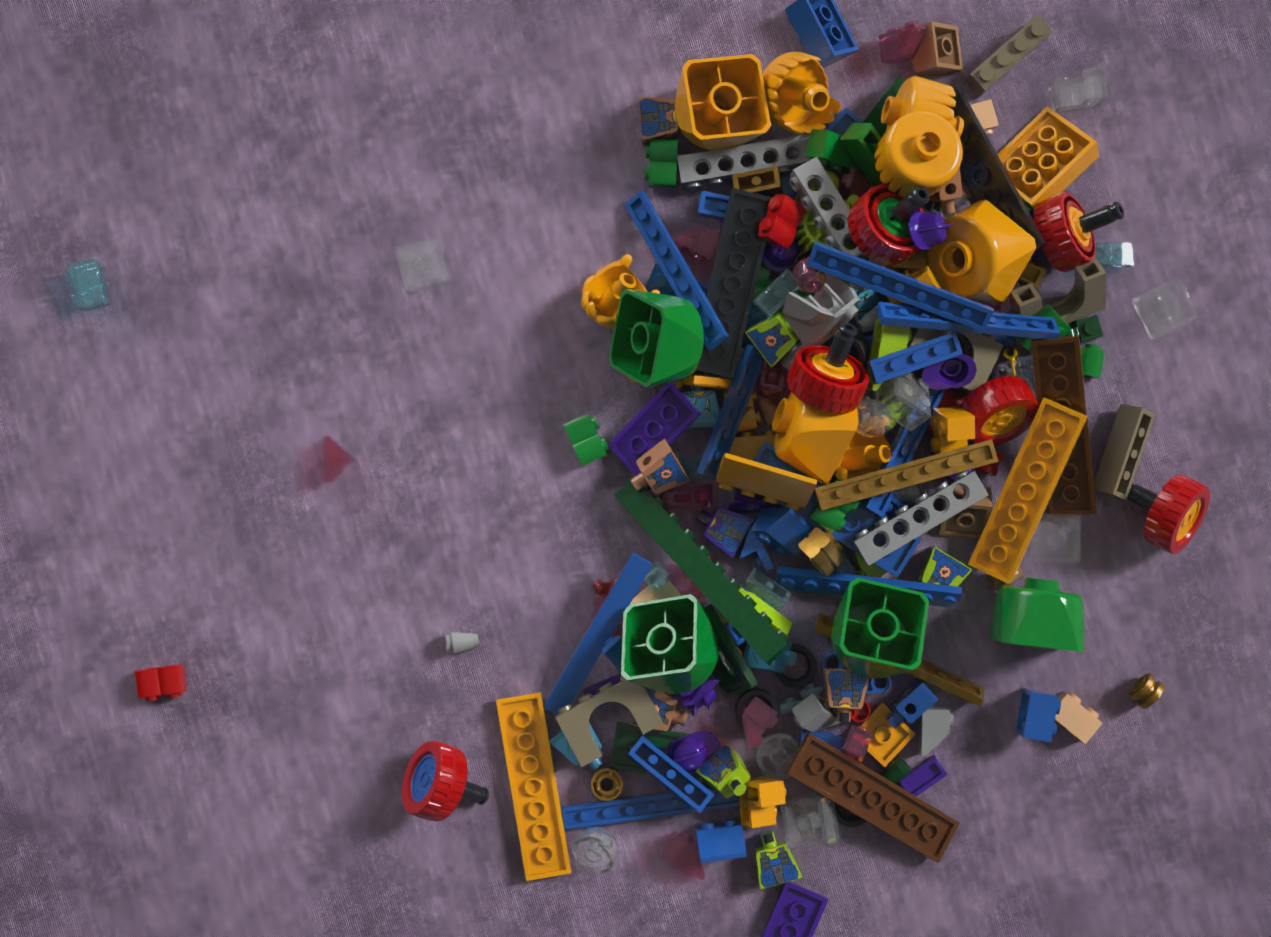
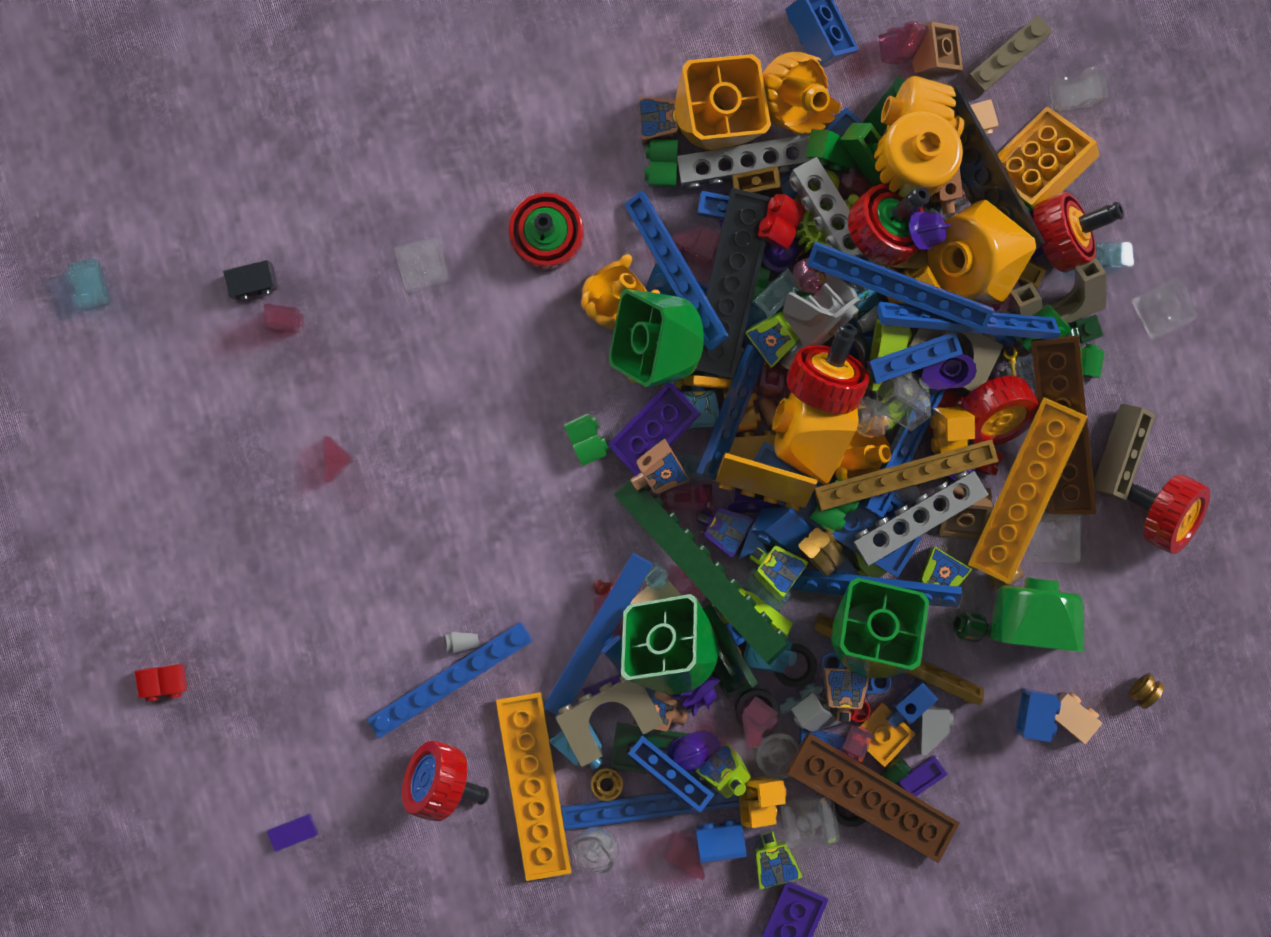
(250, 280): none -> black brick
(282, 318): none -> clear pink slope
(292, 832): none -> dark purple tile
(450, 680): none -> blue plate
(546, 231): none -> red wheel
(777, 570): none -> torso
(971, 626): none -> dark green head

